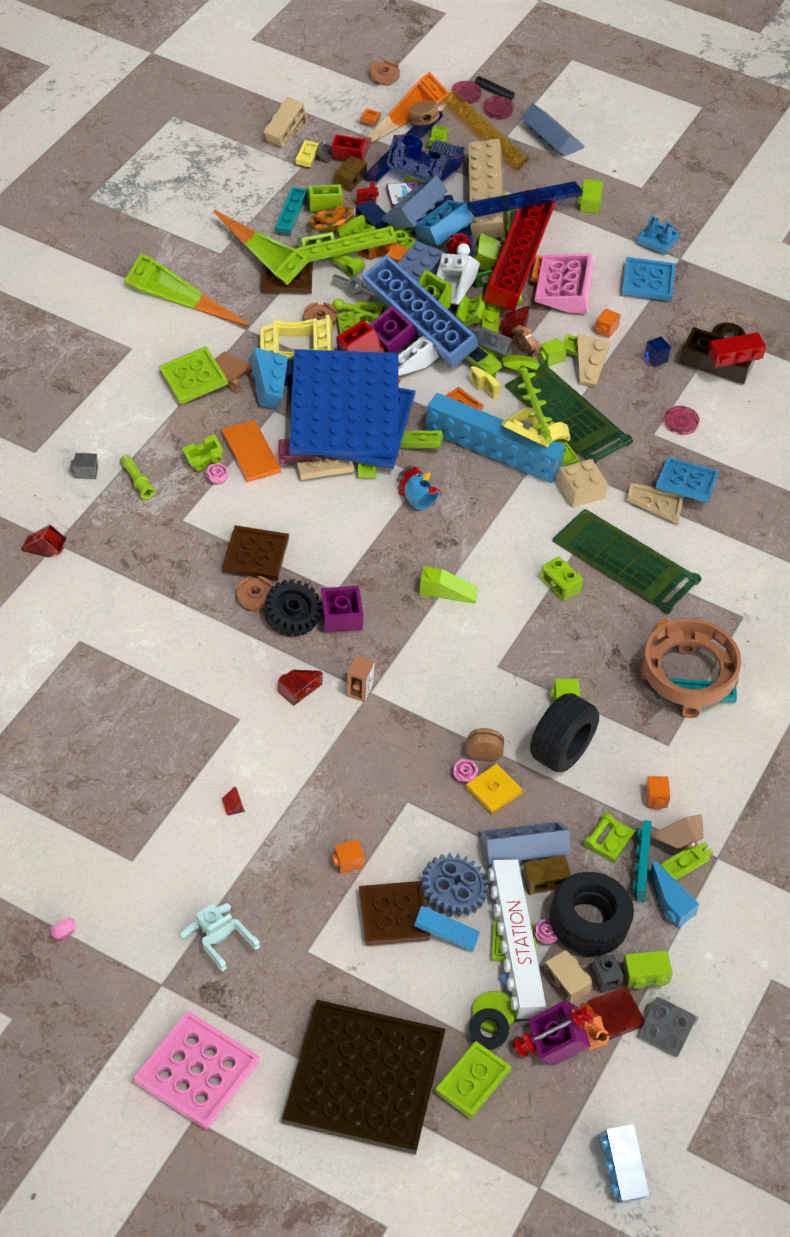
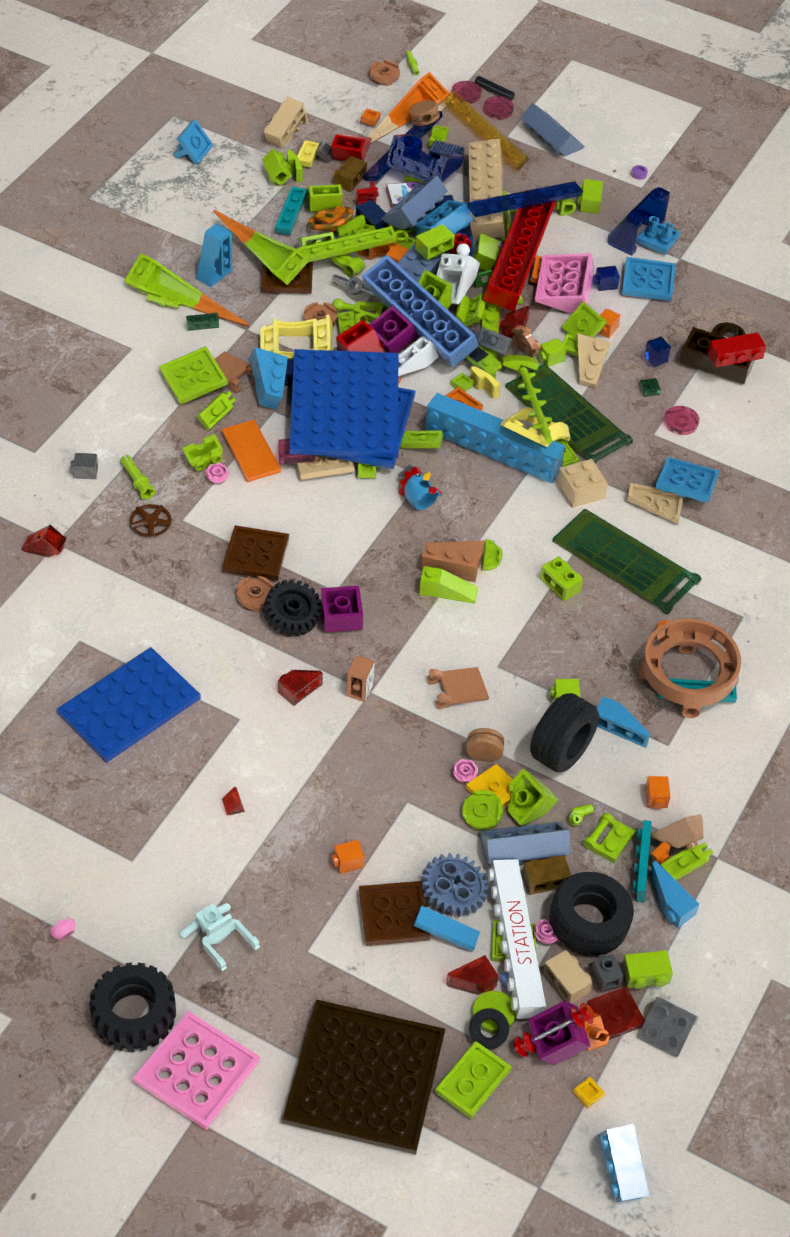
(128, 704): none -> blue plate
(132, 1032): none -> black tyre
(150, 520): none -> reddish brown wheel
(163, 301): none -> lime bar
(193, 142): none -> dark azure bracket
(202, 321): none -> clear green piece
(215, 255): none -> dark azure wedge
(216, 410): none -> lime hinge
(277, 167): none -> lime brick
(295, 165): none -> lime slope
(412, 63): none -> lime bar
(434, 242): none -> lime brick
(457, 558): none -> nougat wedge
(459, 686): none -> nougat flag
(462, 381): none -> lime tile
(474, 977): none -> clear red slope
(482, 810): none -> lime tile
(492, 556): none -> lime tile
(529, 798): none -> lime slope
(565, 206): none -> lime plate
(579, 812): none -> lime arm
(584, 321): none -> lime plate
(588, 1092): none -> yellow tile
(606, 278): none -> clear blue brick
(620, 722): none -> dark azure slope
(625, 233): none -> clear blue windscreen
(639, 172): none -> medium lavender tile
(649, 387): none -> clear green plate
(660, 854): none -> orange plate

